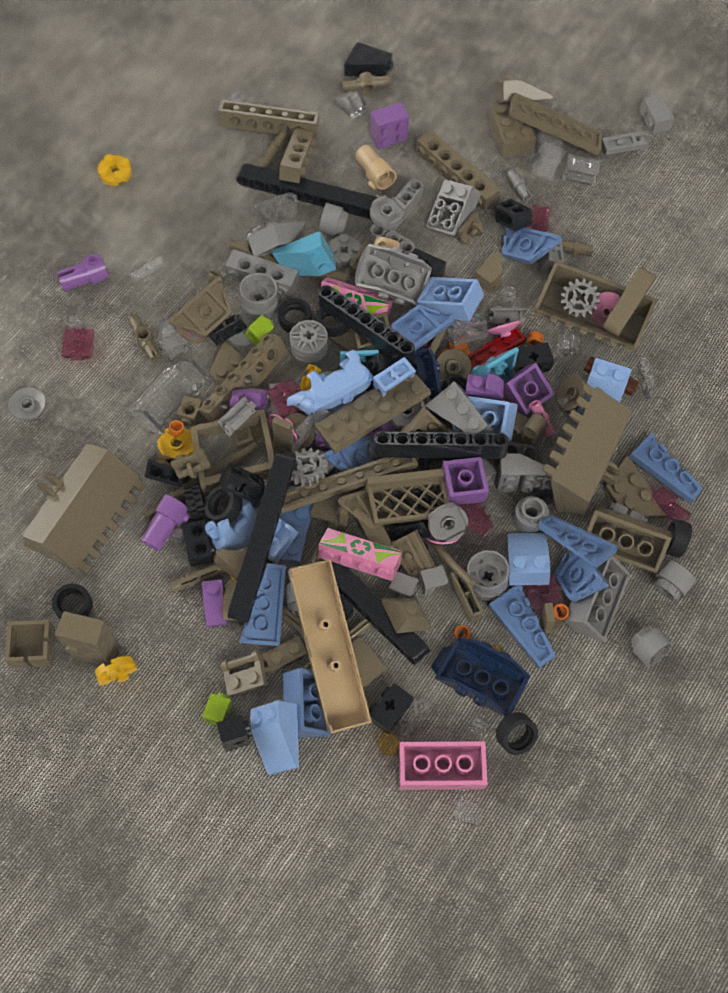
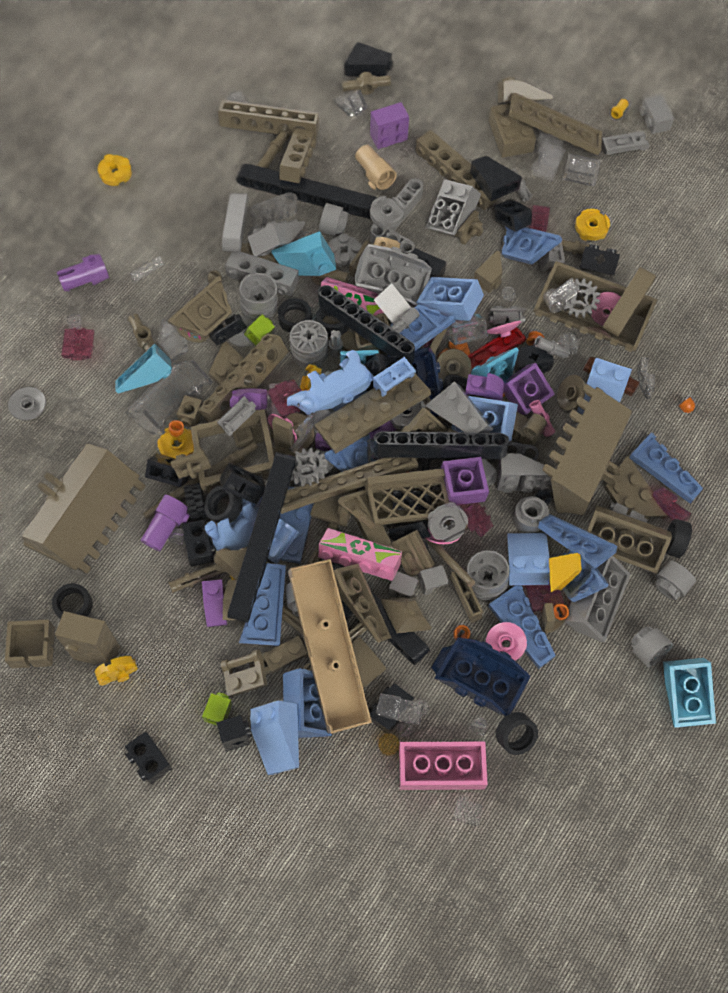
(146, 370): none -> medium azure slope
(151, 755): none -> black brick
(235, 222): none -> light grey beam
(335, 343): none -> light grey axle
(359, 599): none -> dark tan wedge
(392, 303): none -> white sticker
(399, 709): none -> clear slope
(404, 321): none -> light grey axle
(494, 178): none -> black slope
(508, 632): none -> bright pink dish
(551, 347): none -> light grey axle
(557, 297): none -> clear piece
(563, 570): none -> yellow slope
(589, 232): none -> yellow plate
(607, 267): none -> black brick
(617, 111): none -> yellow pin
(687, 406): none -> orange hinge
(690, 691): none -> medium azure slope

